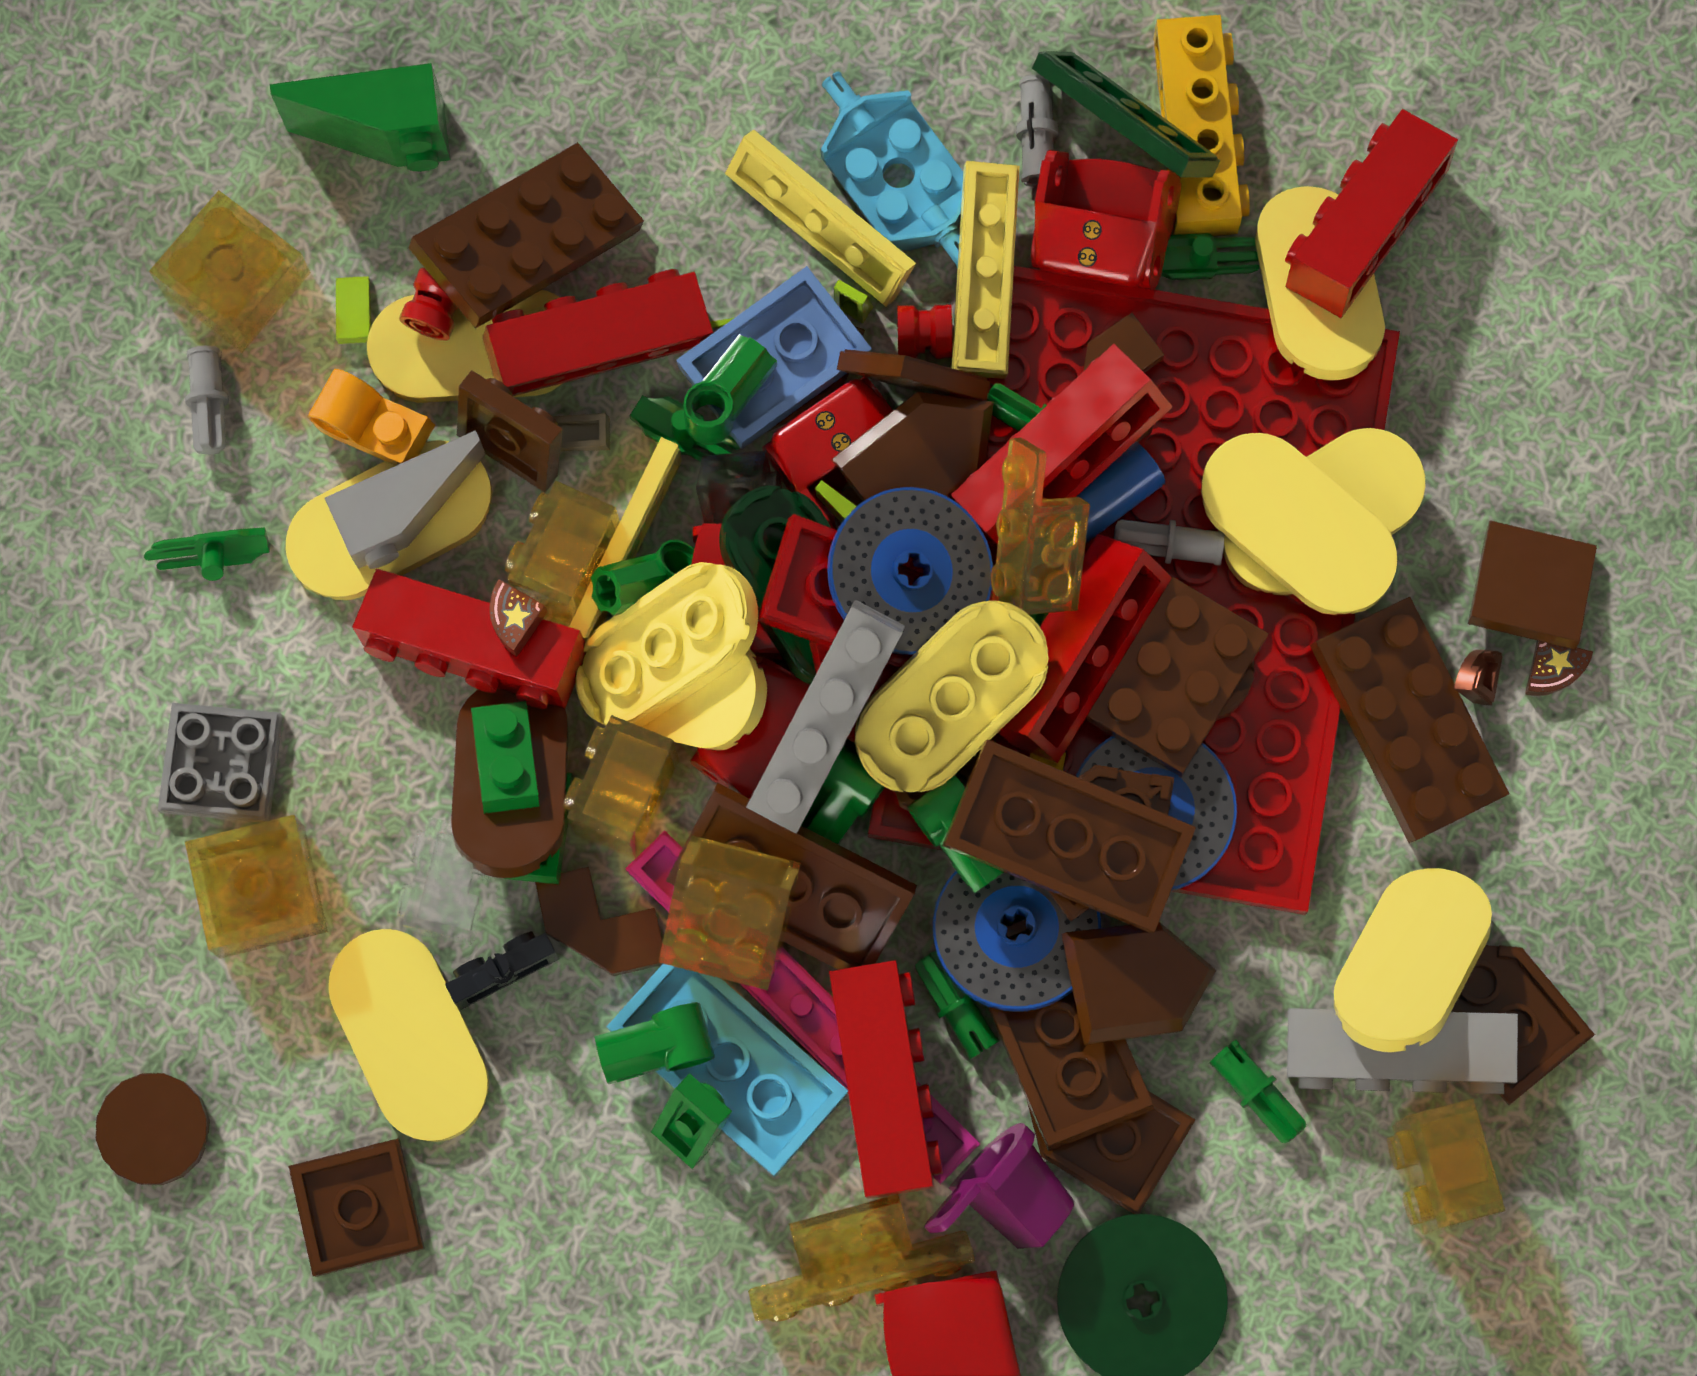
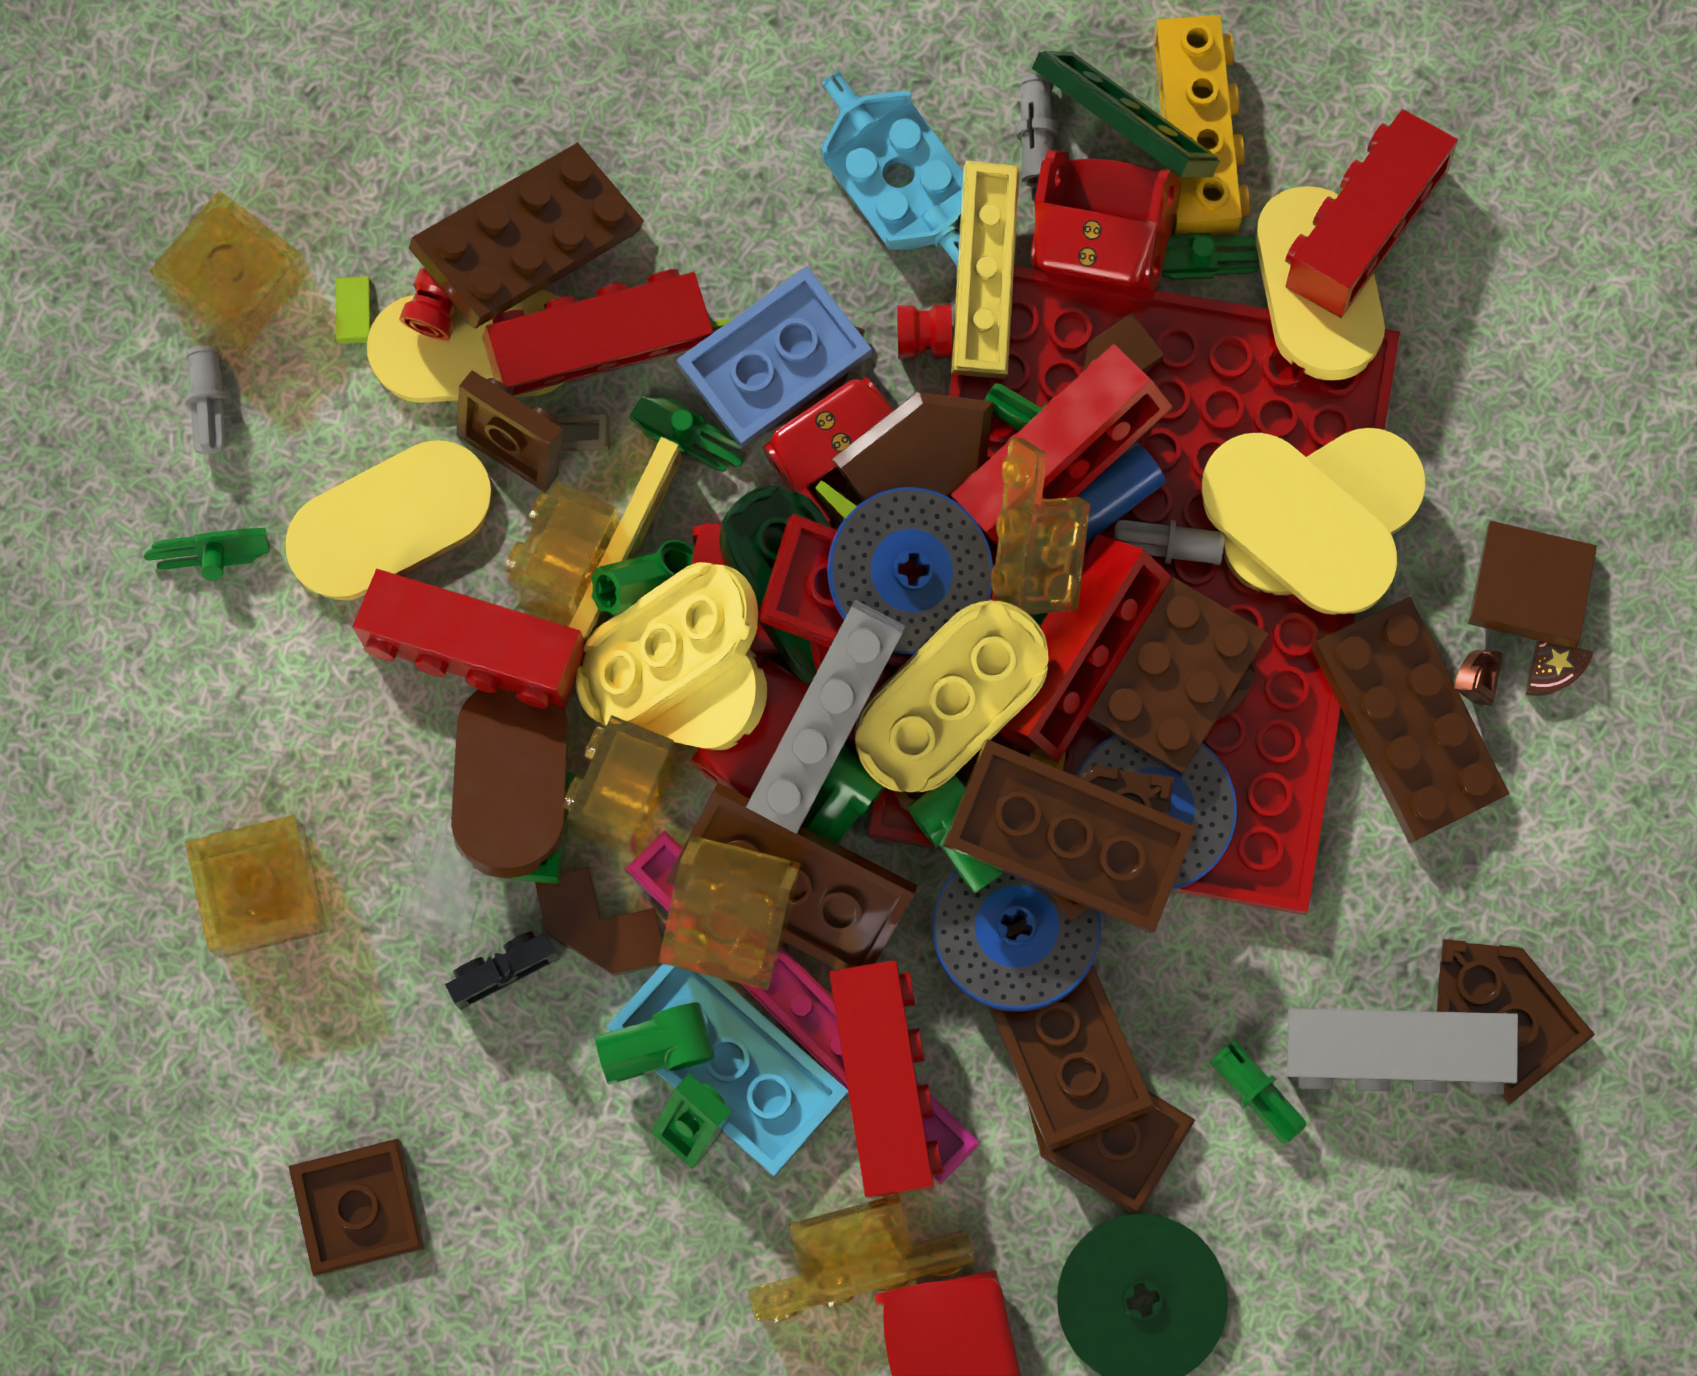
(152, 1129): reddish brown tile -> none
(220, 762): light grey tile -> none
(367, 421): light orange plate -> none
(375, 113): green slope -> none
(395, 505): light grey slope -> none
(408, 1035): light yellow tile -> none
(505, 757): green plate -> none
(514, 616): copper tile -> none
(728, 478): clear smoke brick -> none
(729, 387): green piece -> none
(820, 218): light yellow tile -> none
(852, 301): lime piece -> none
(913, 374): reddish brown tile -> none
(956, 1007): green axle -> none
(1010, 1190): magenta container -> none
(1133, 981): reddish brown tile -> none
(1412, 959): light yellow tile -> none
(1445, 1167): clear yellow brick -> none

